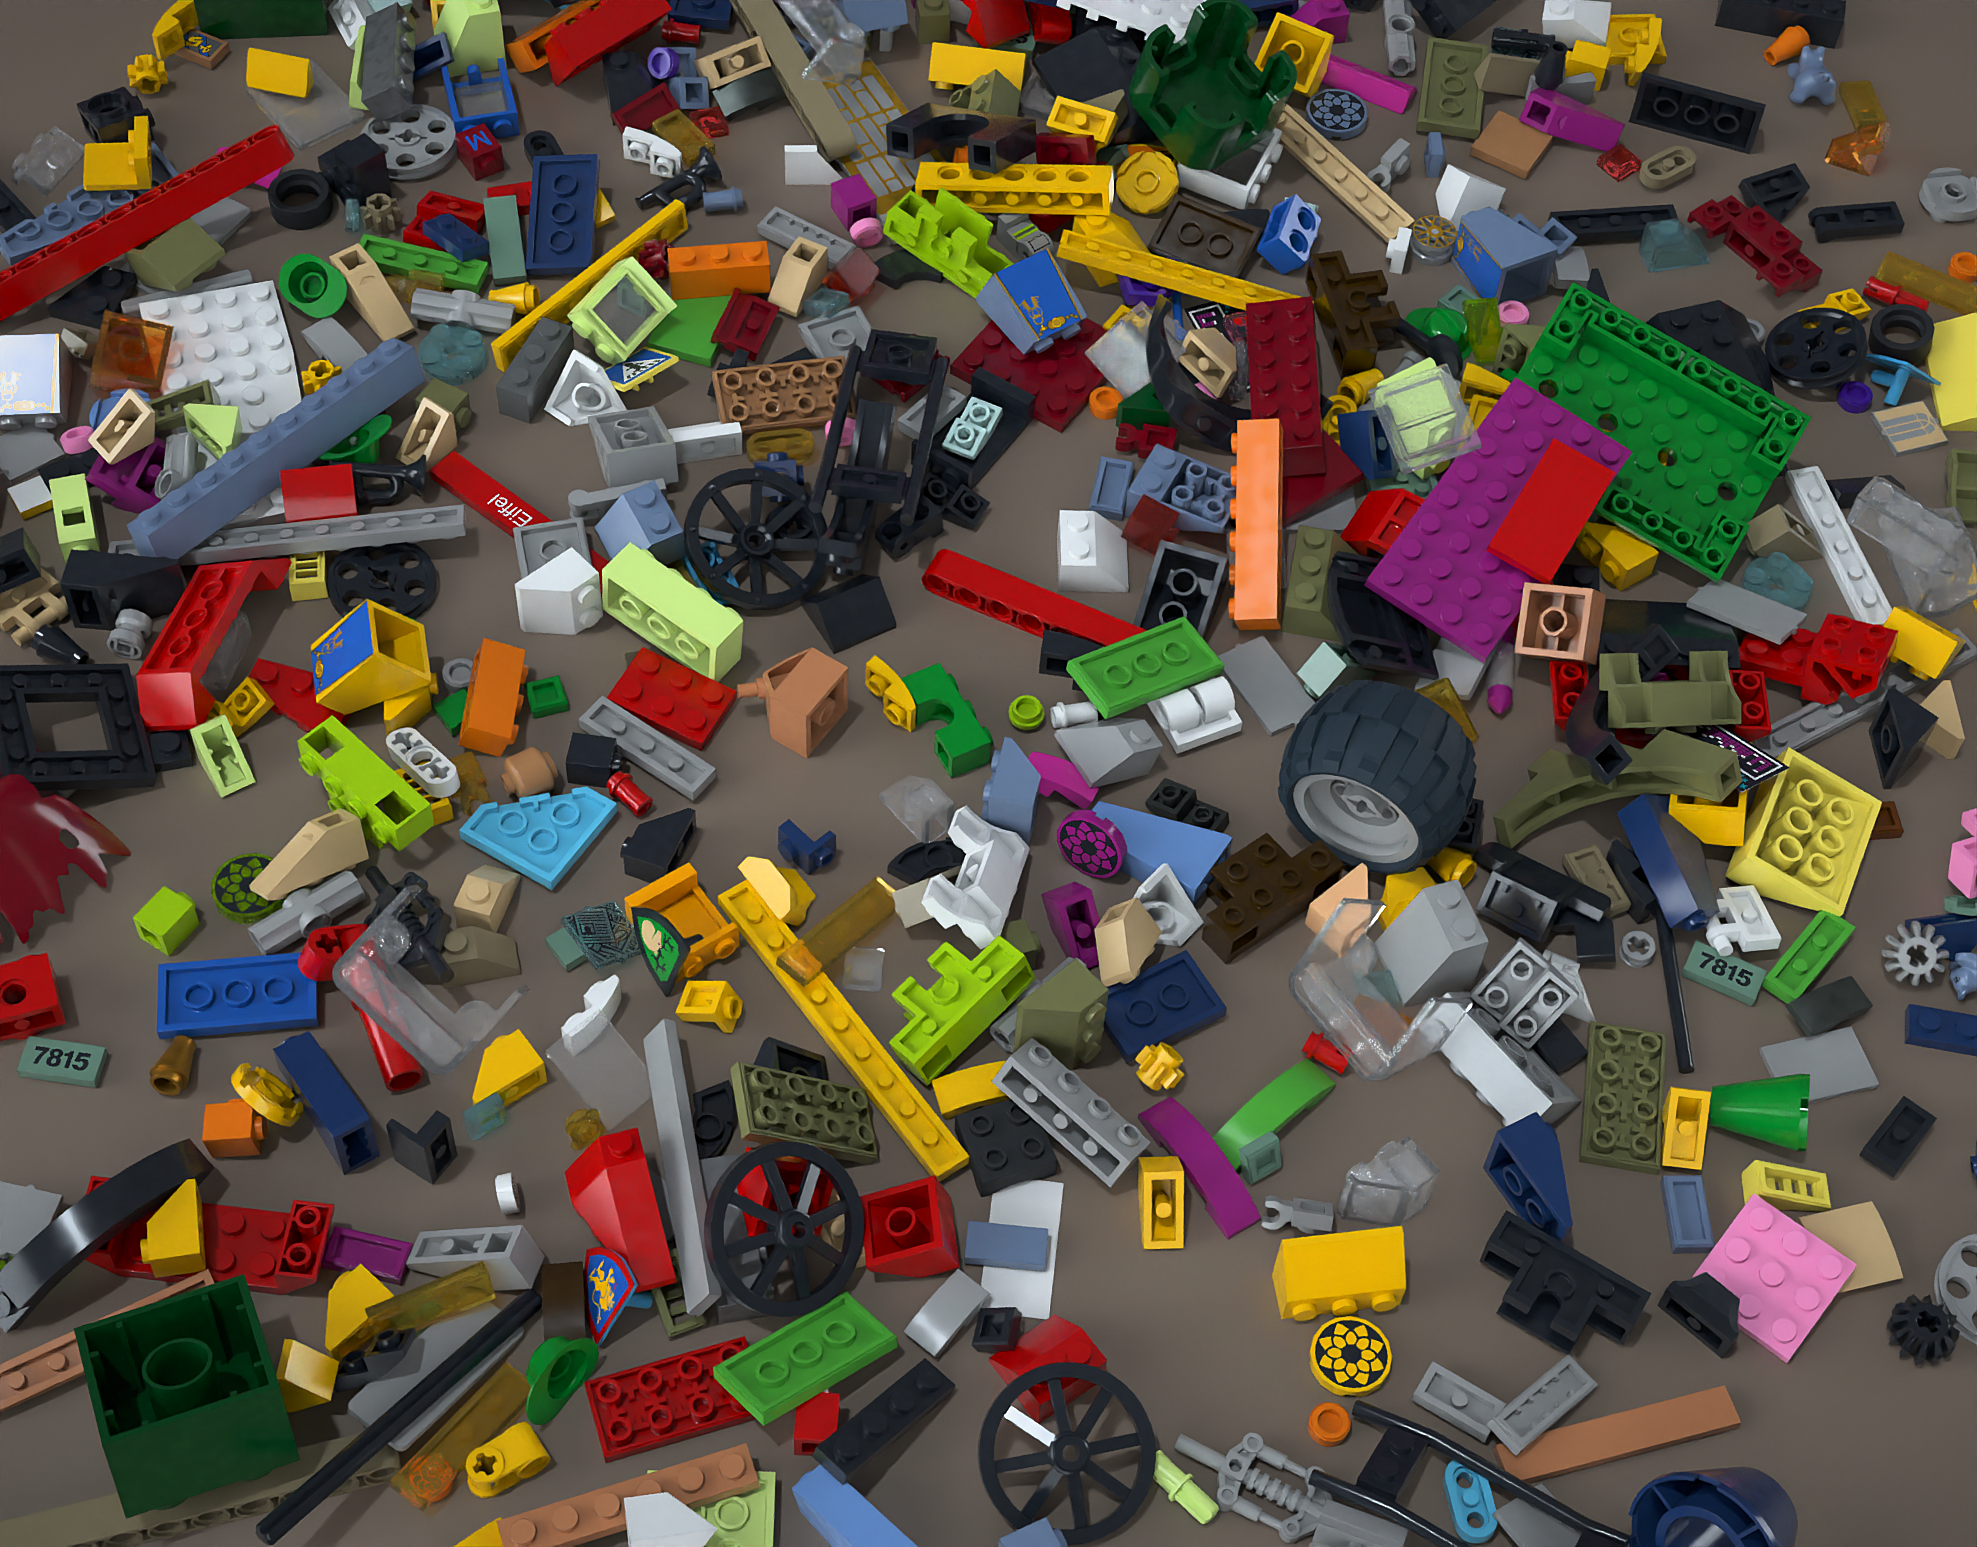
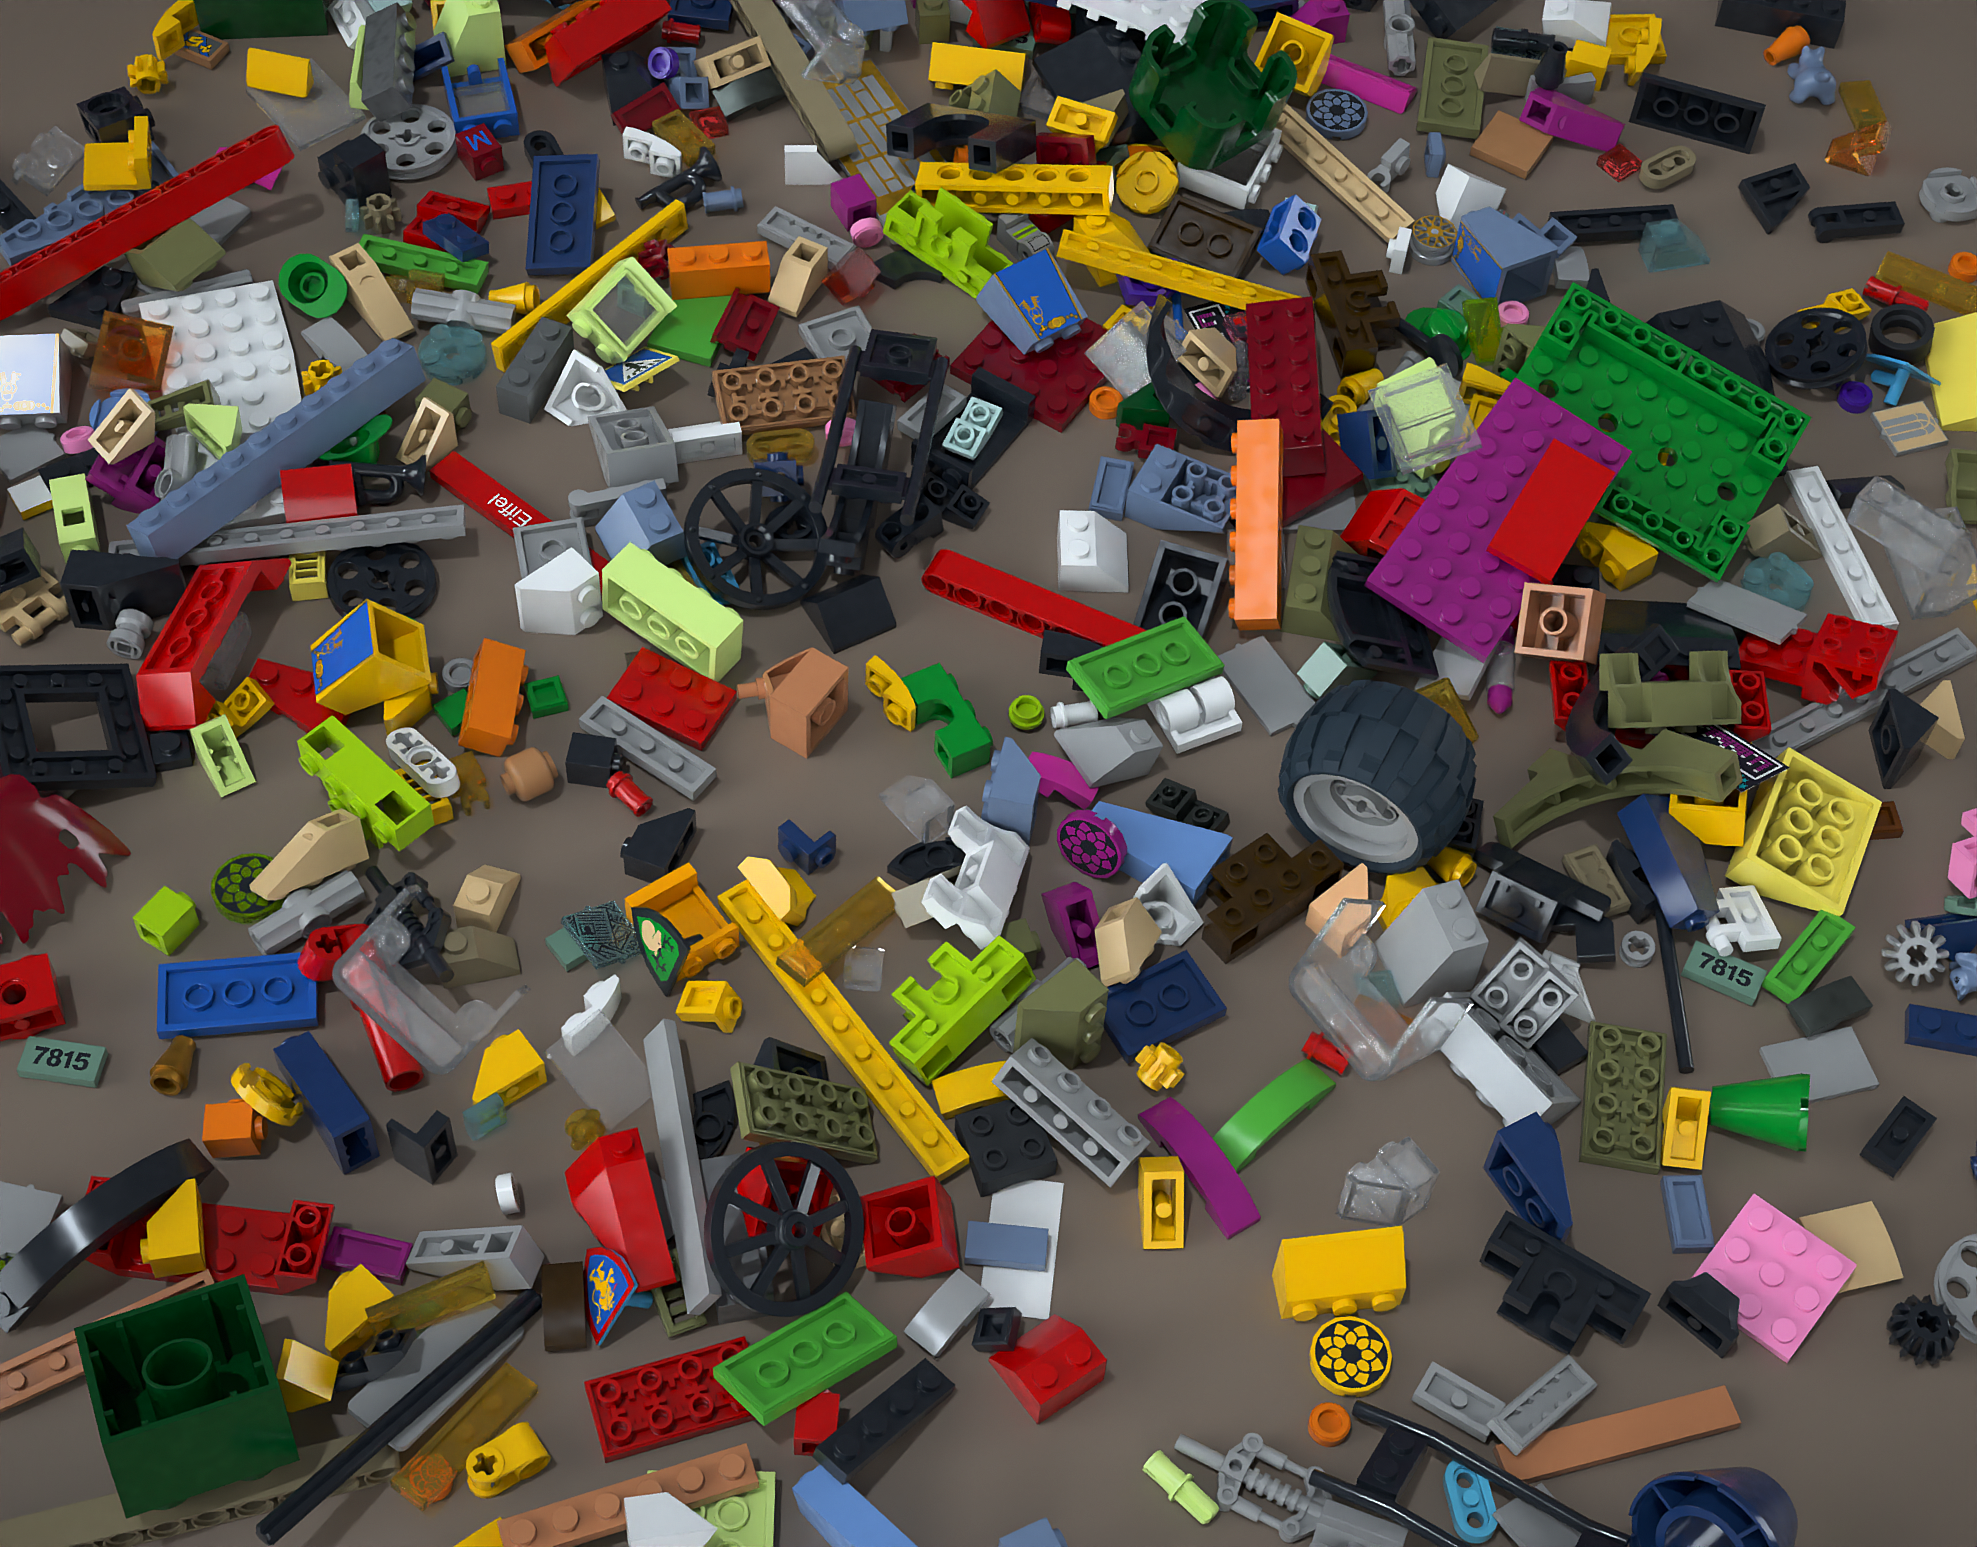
(57, 646): black cone -> none
(299, 182): black tyre -> none
(505, 240): sand green tile -> none
(541, 832): medium azure plate -> none
(556, 1374): green piece -> none
(826, 303): clear light blue tile -> none
(1055, 1444): black wheel -> none
(1150, 524): clear red brick -> none
(1260, 1157): sand green tile -> none
(1306, 1214): light grey plate -> none
(1760, 243): dark red bracket -> none
(1760, 1179): light yellow slope -> none
(1922, 643): yellow slope -> none

